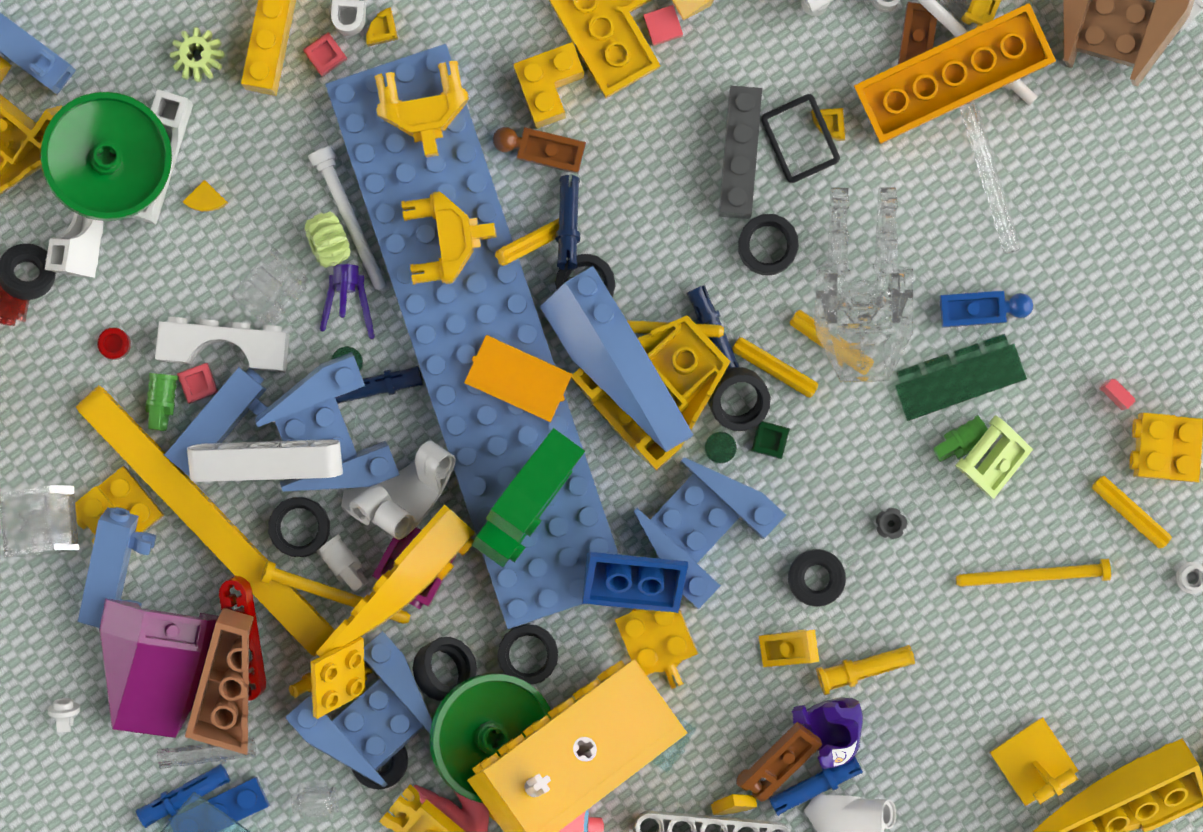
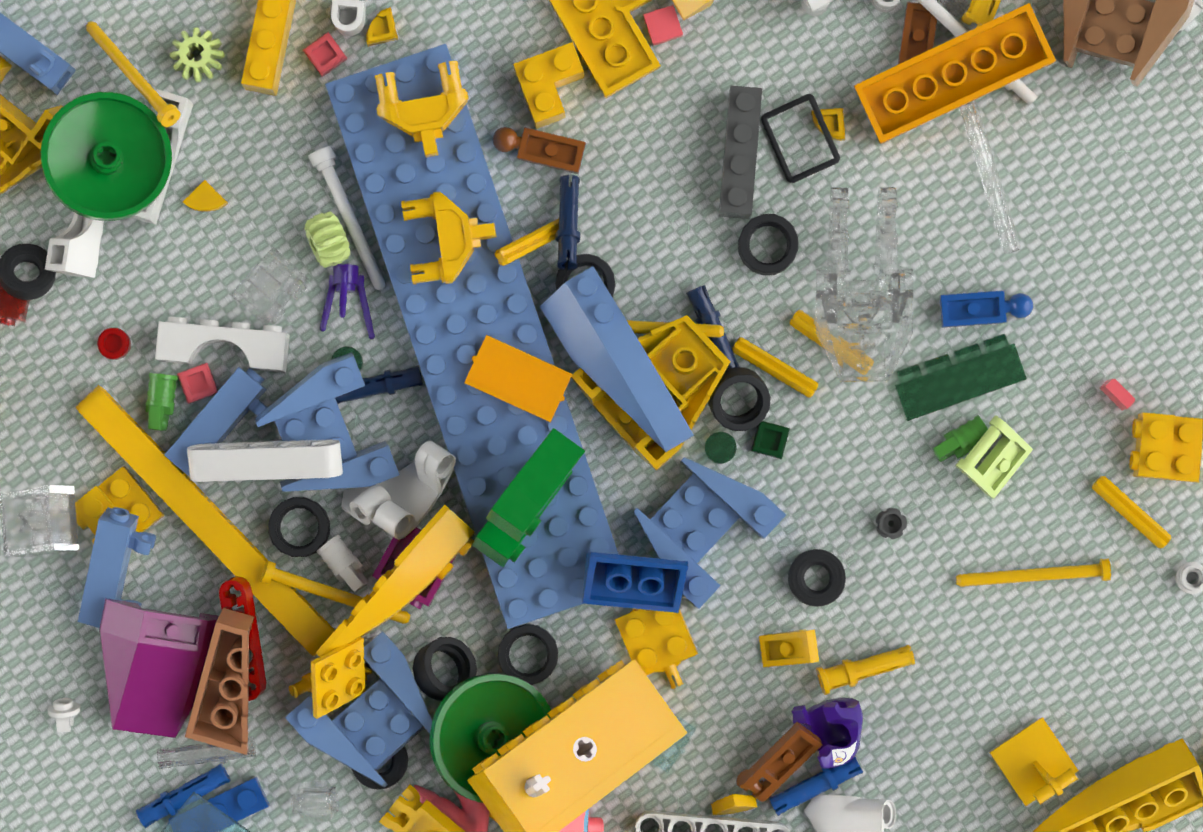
(167, 114): none -> yellow bar

